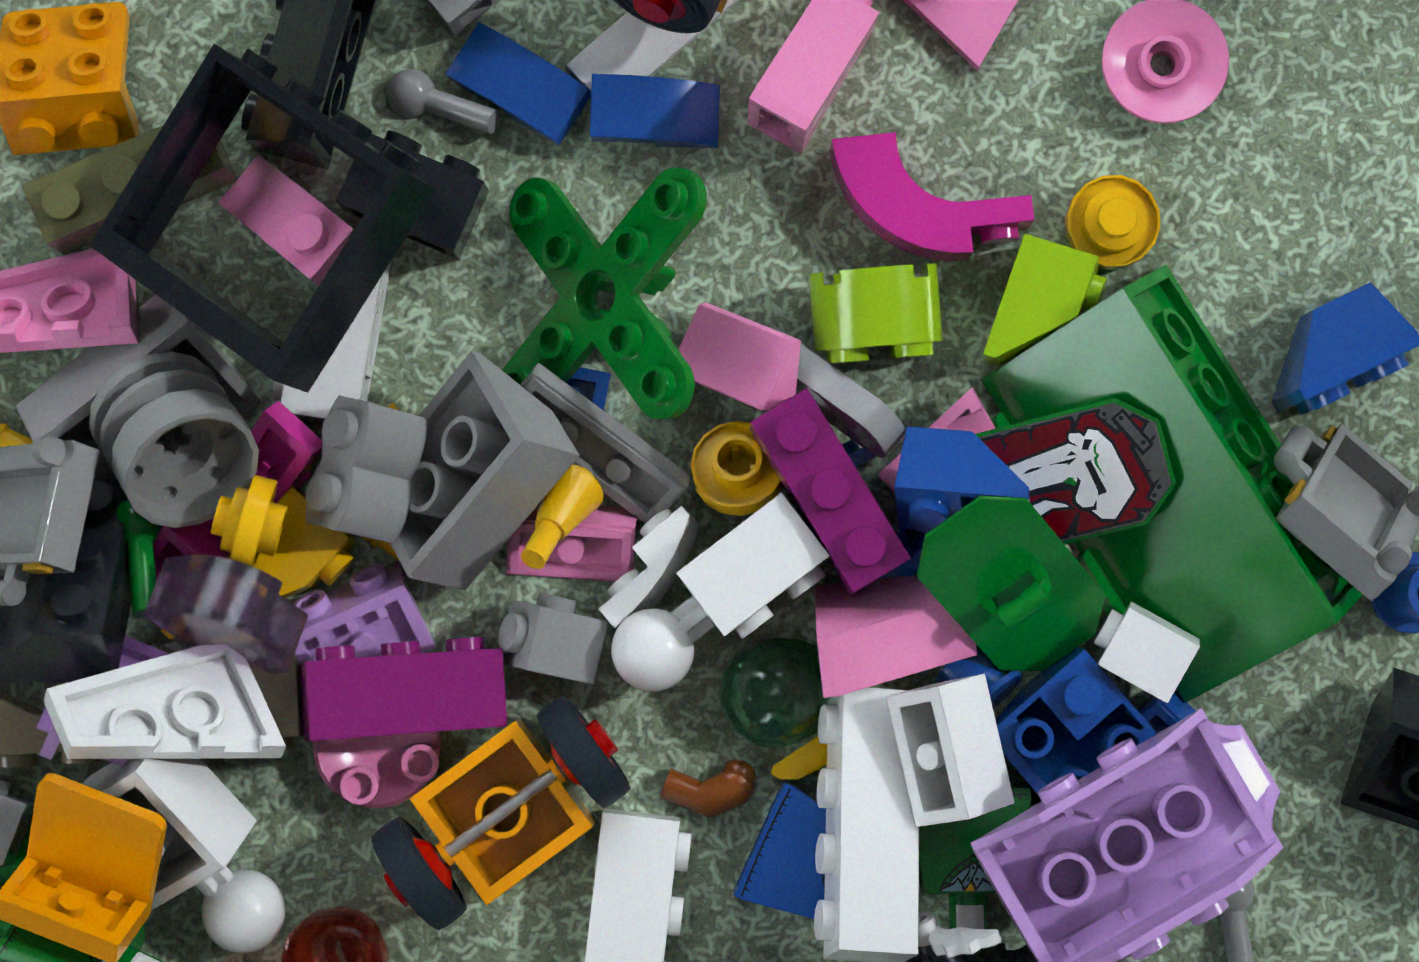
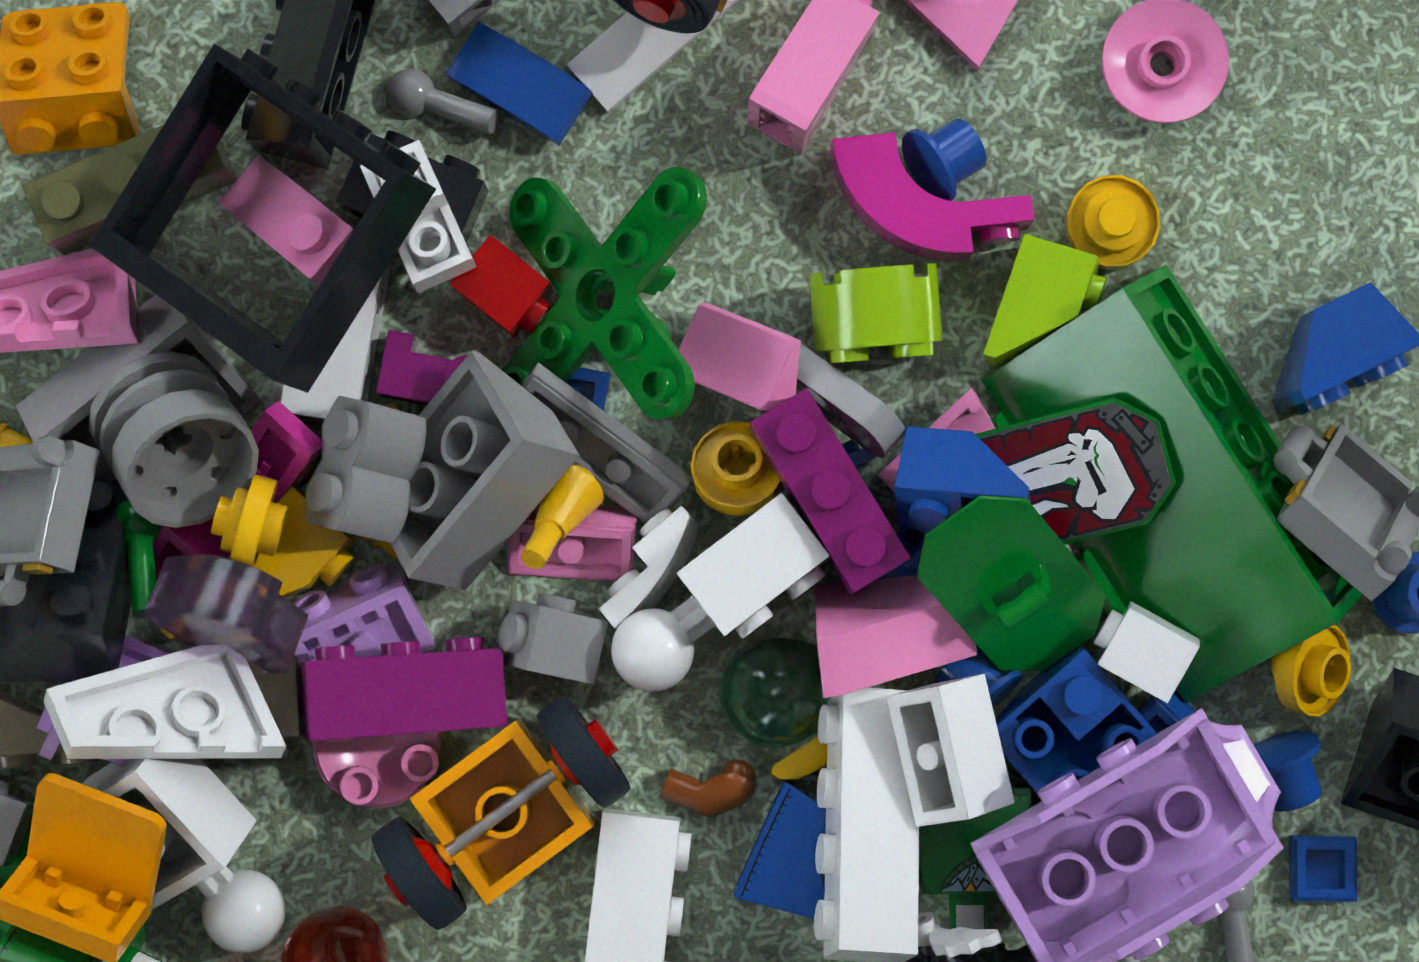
(409, 374): none -> magenta leg
(435, 245): none -> white slope
(505, 288): none -> red brick
(654, 111): blue slope -> none
(943, 157): none -> blue piece
(1292, 768): none -> blue piece
(1313, 672): none -> yellow plate
(1323, 868): none -> blue tile

